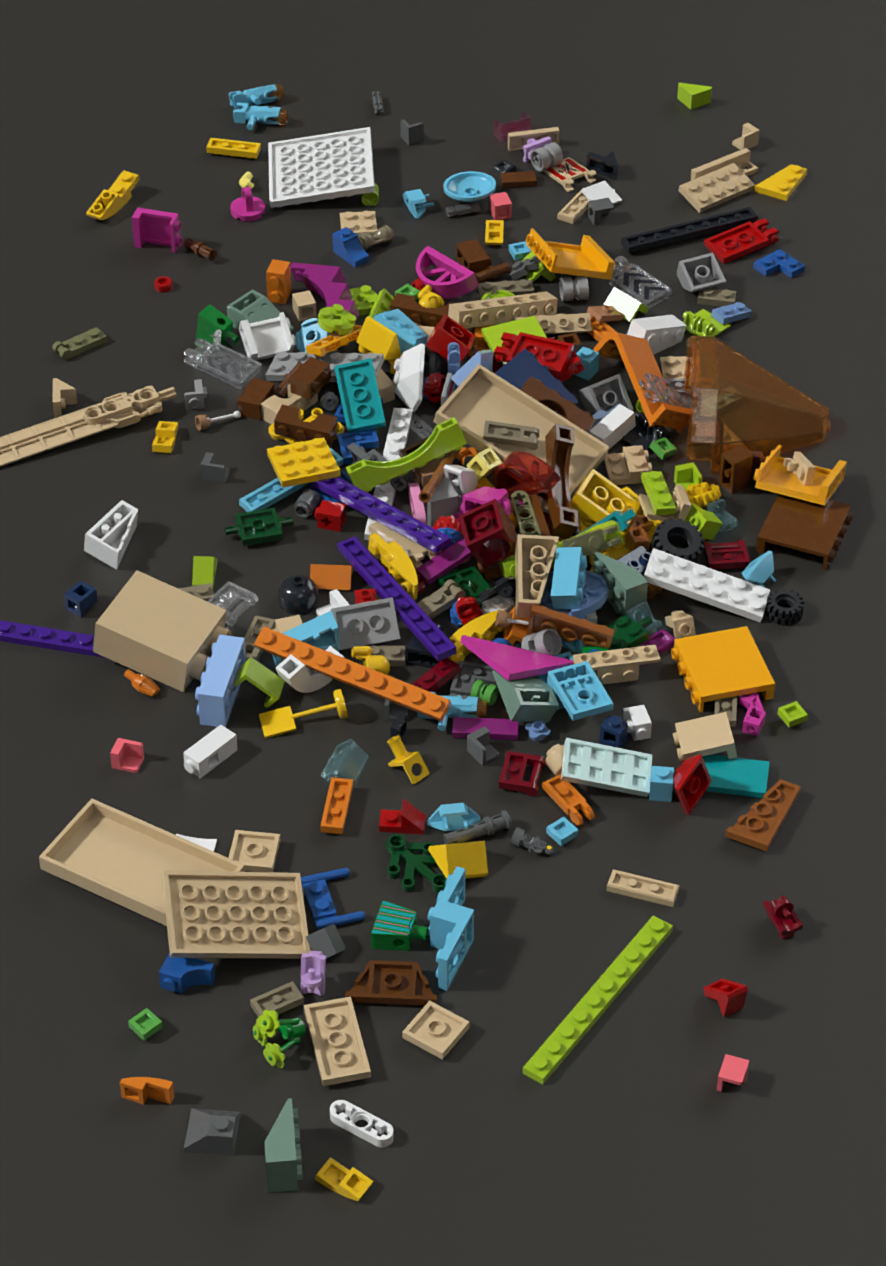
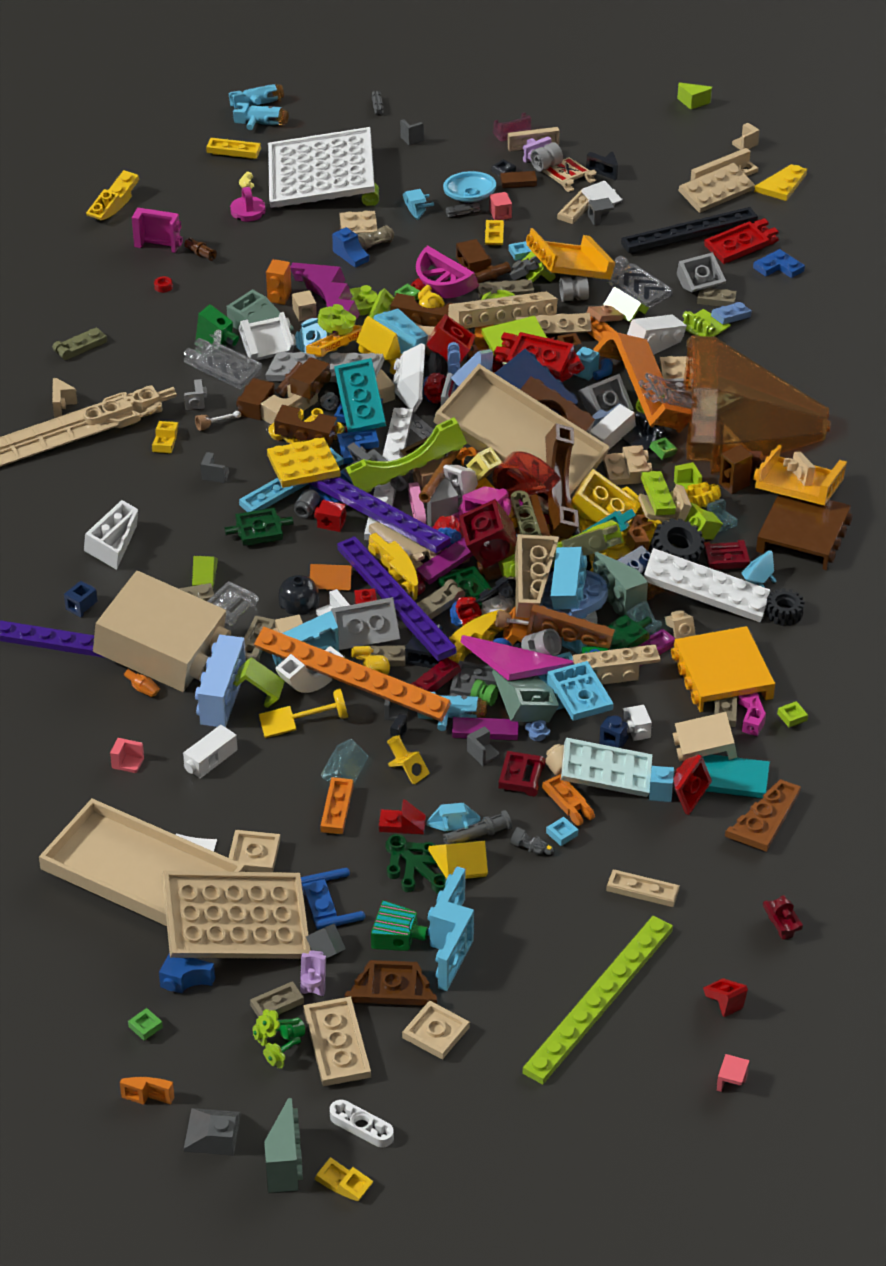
(511, 434): dark tan plate -> none
(606, 369): none -> blue arm

